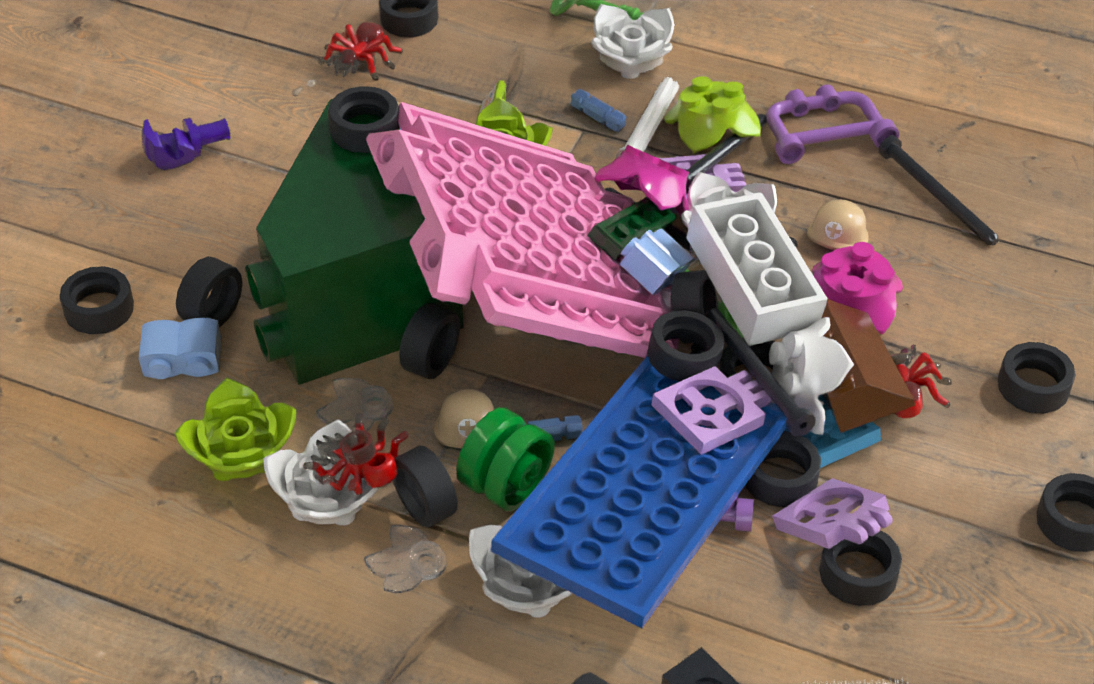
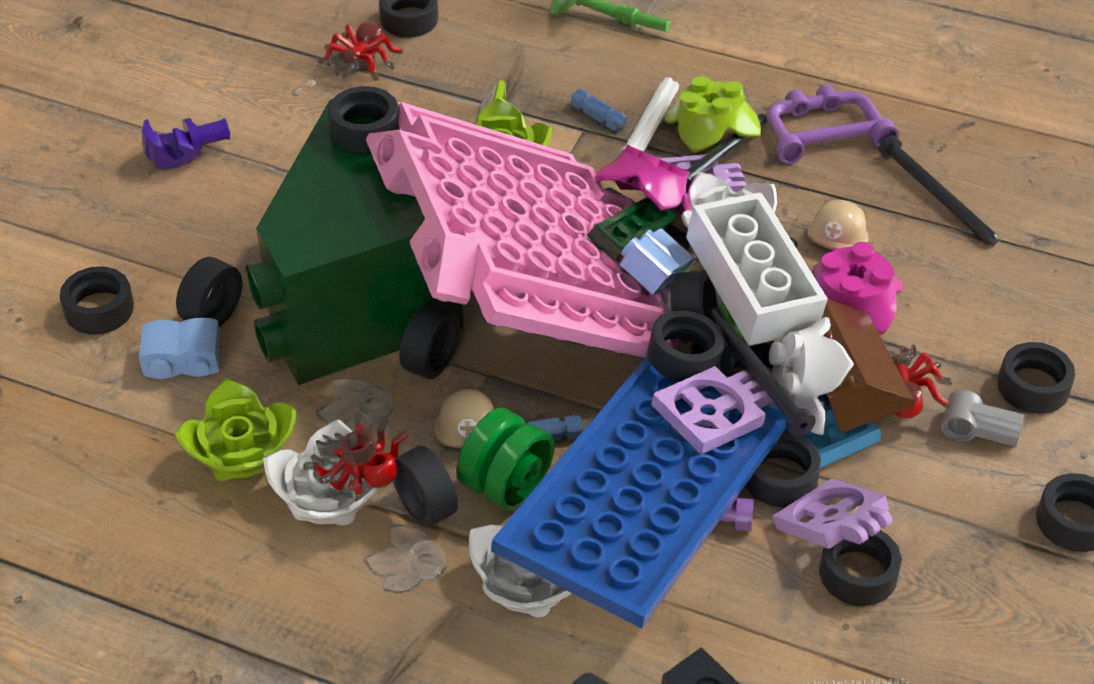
(632, 44): white brick -> none
(972, 418): none -> light grey piece

